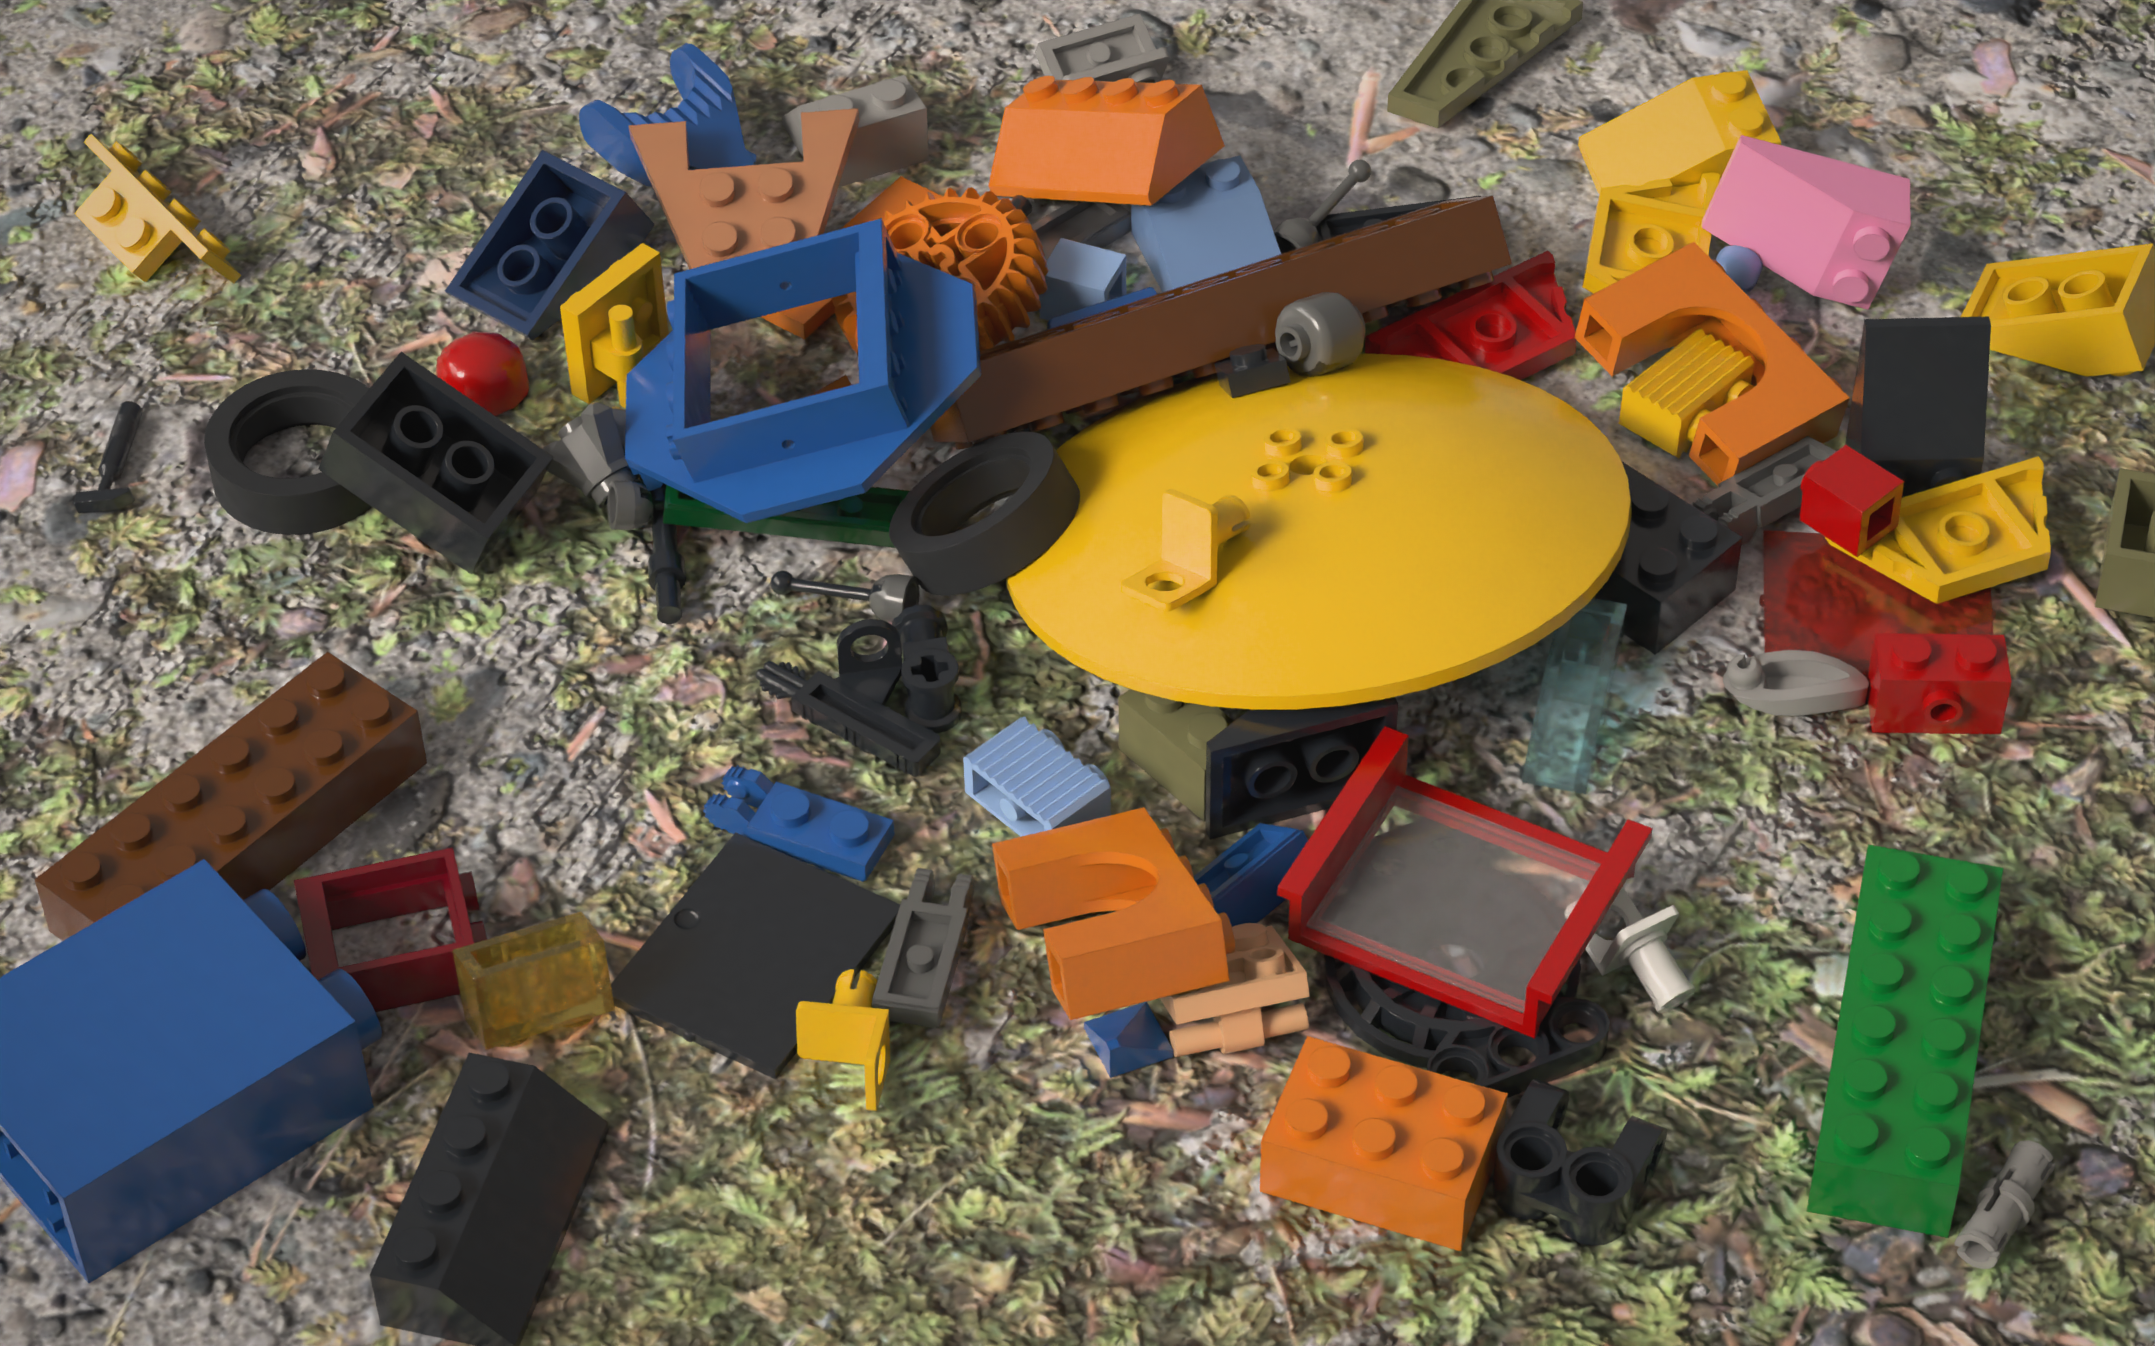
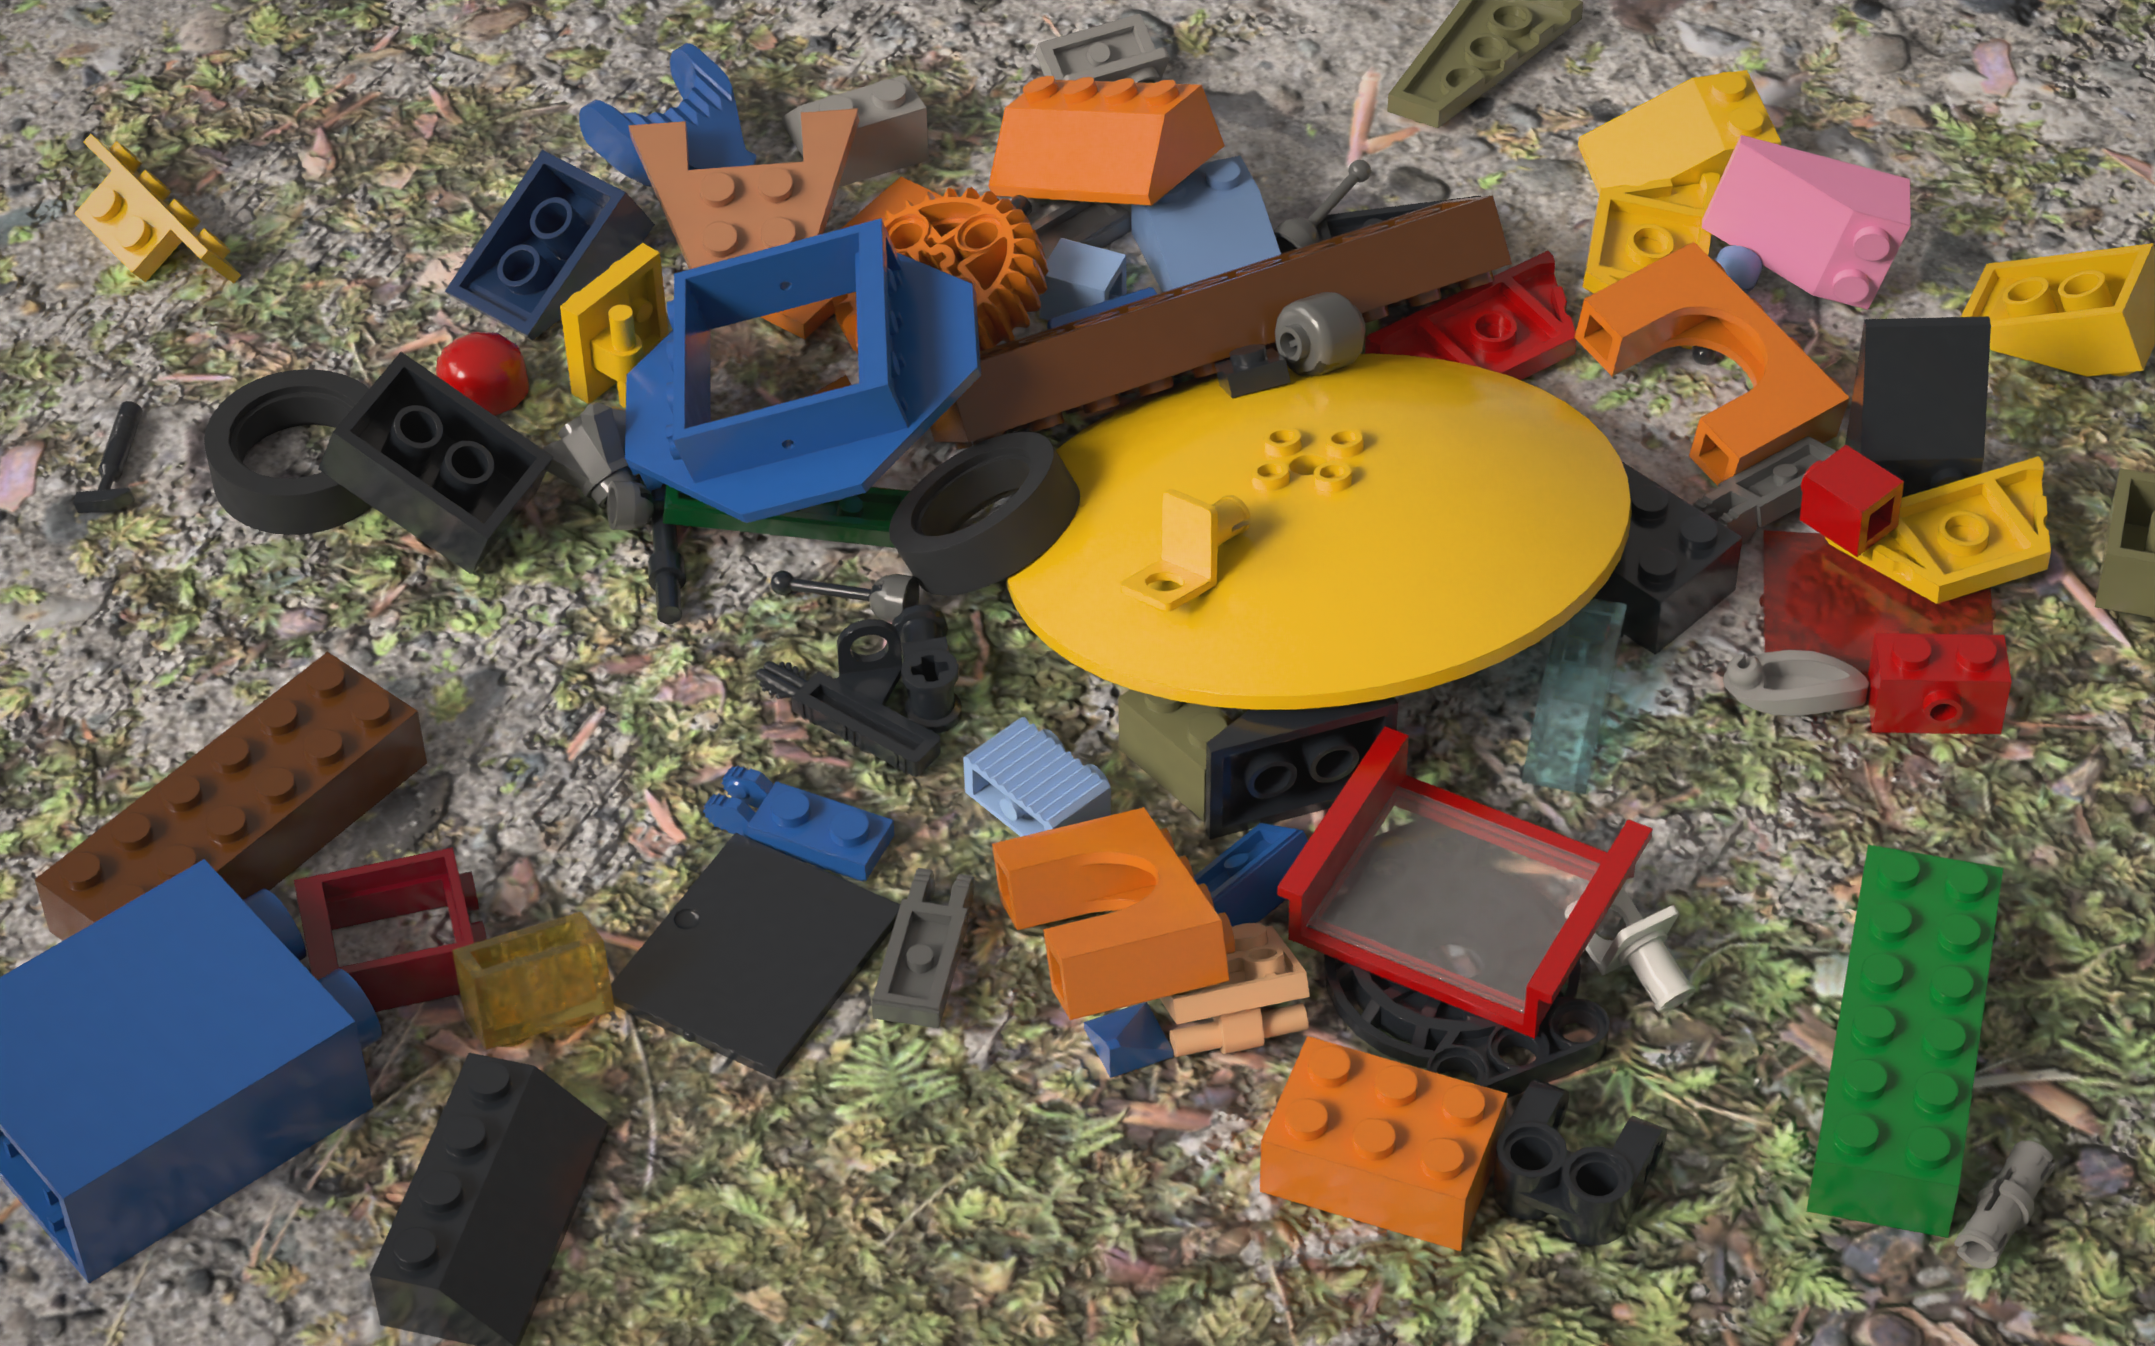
(848, 1032): yellow bracket -> none
(1681, 388): yellow brick -> none

